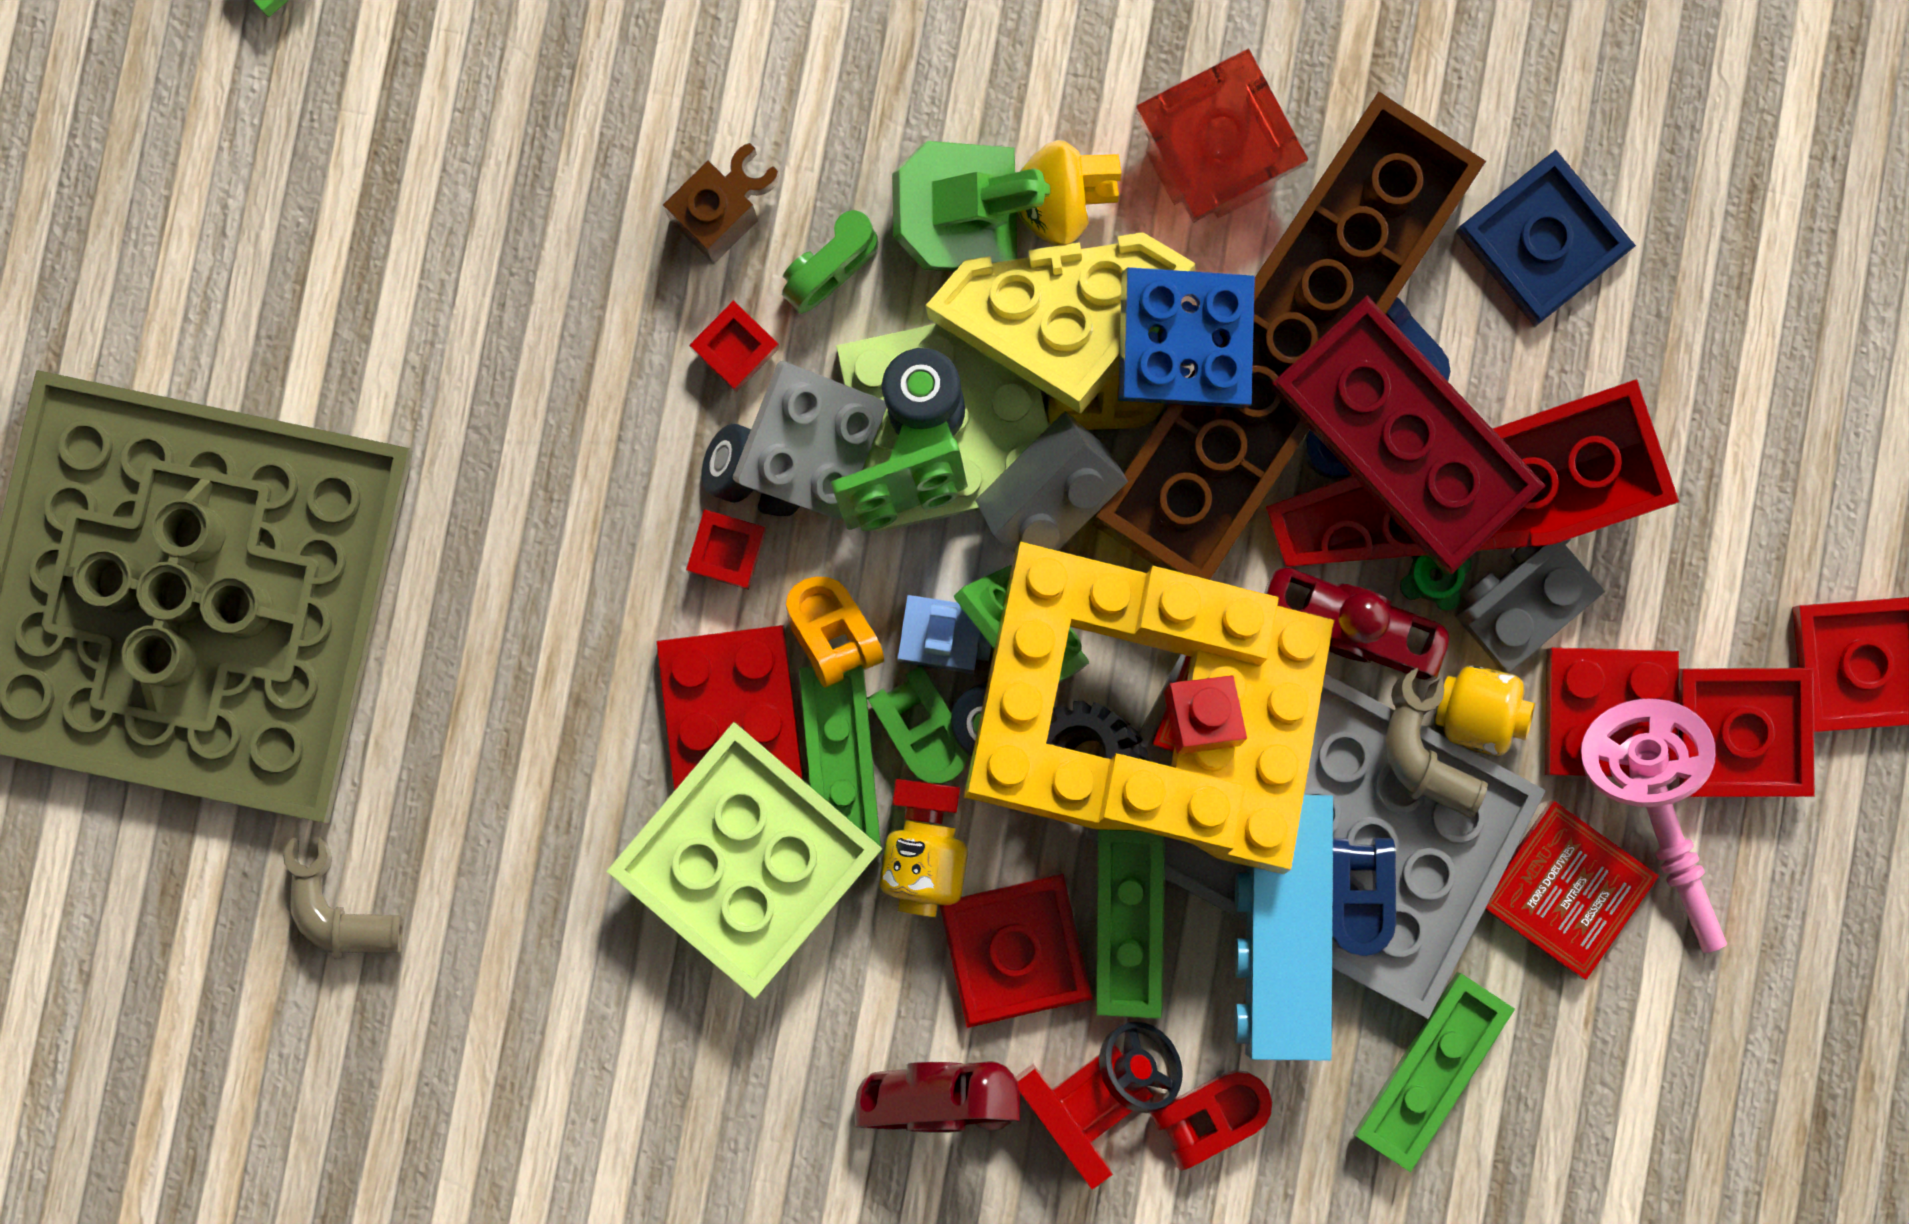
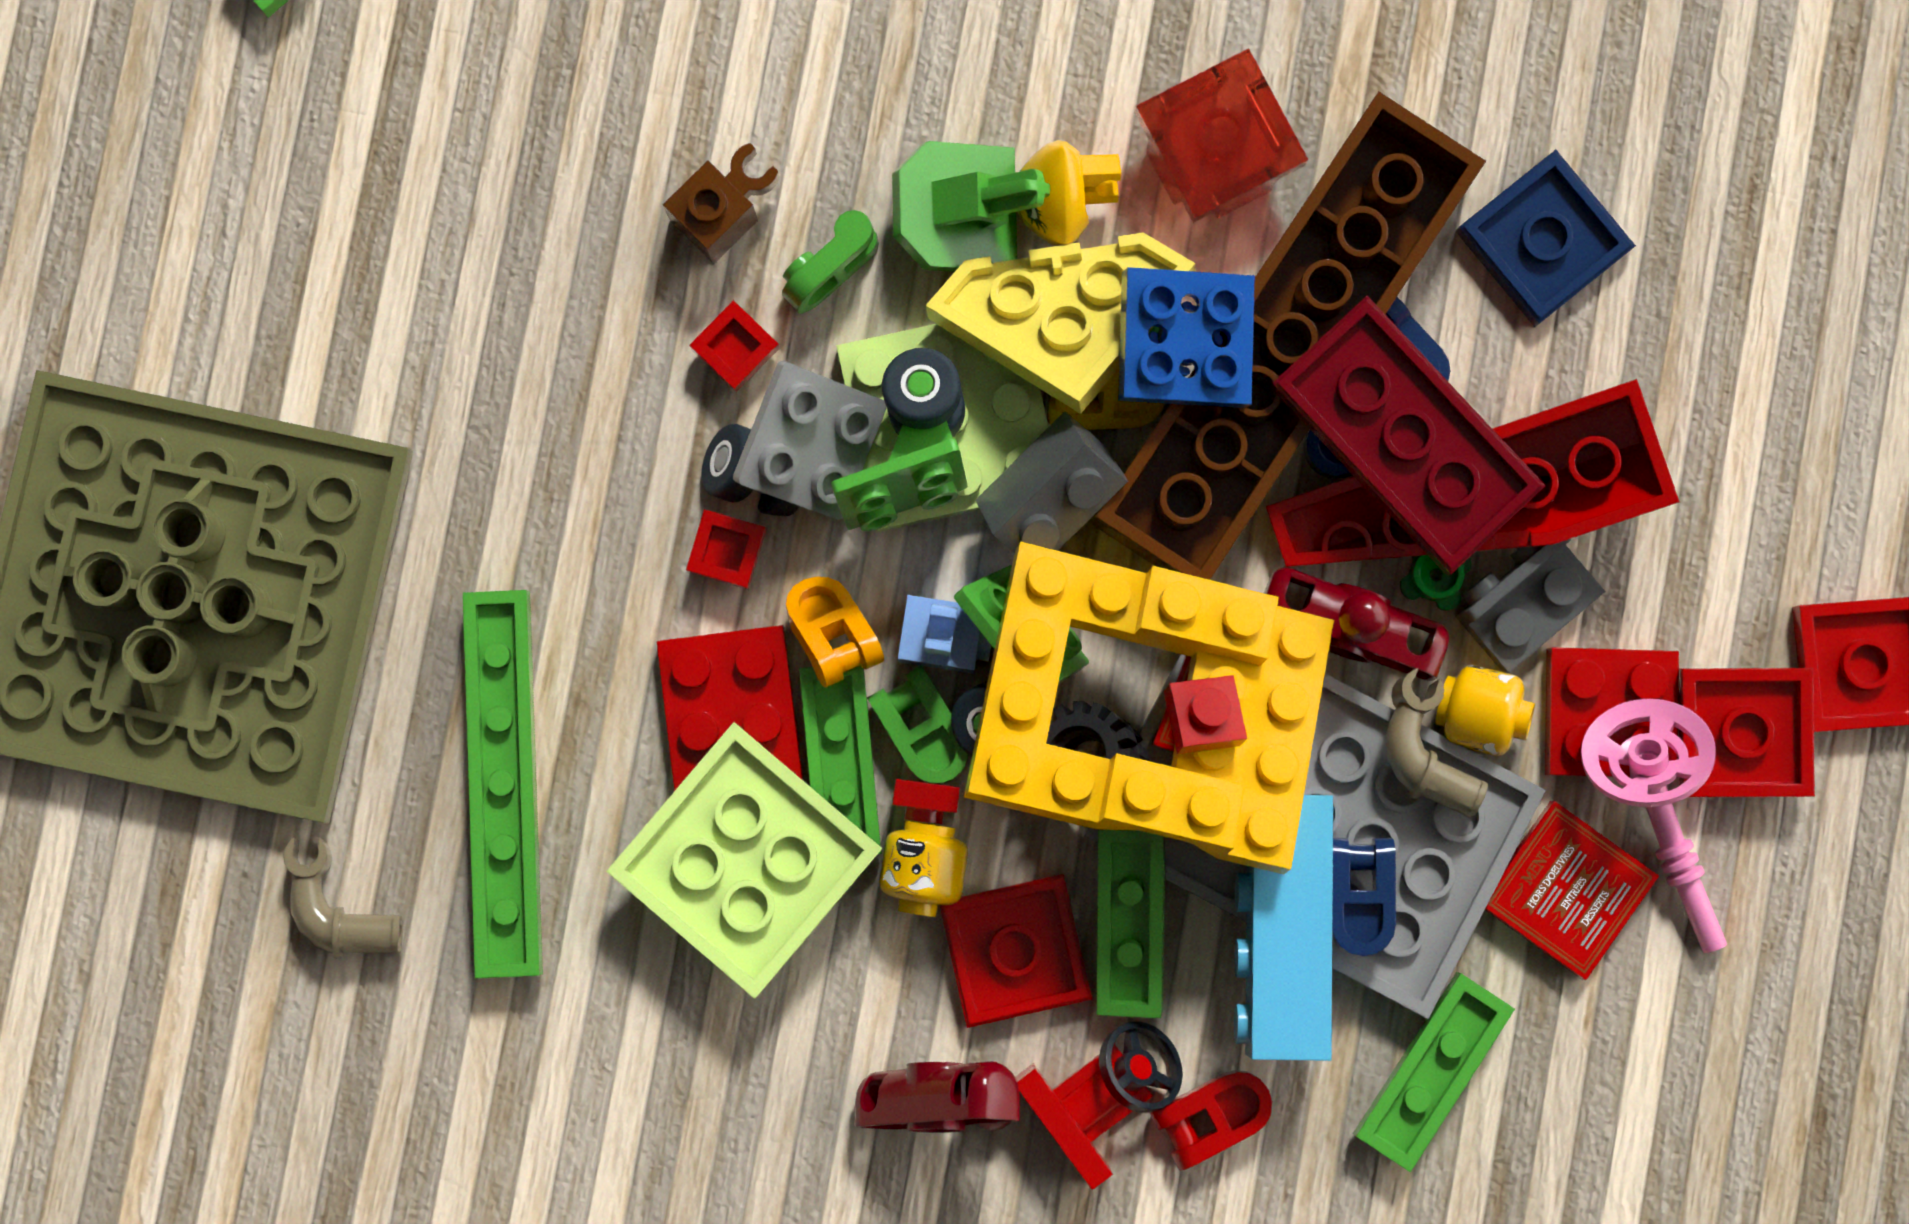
(502, 784): none -> bright green plate

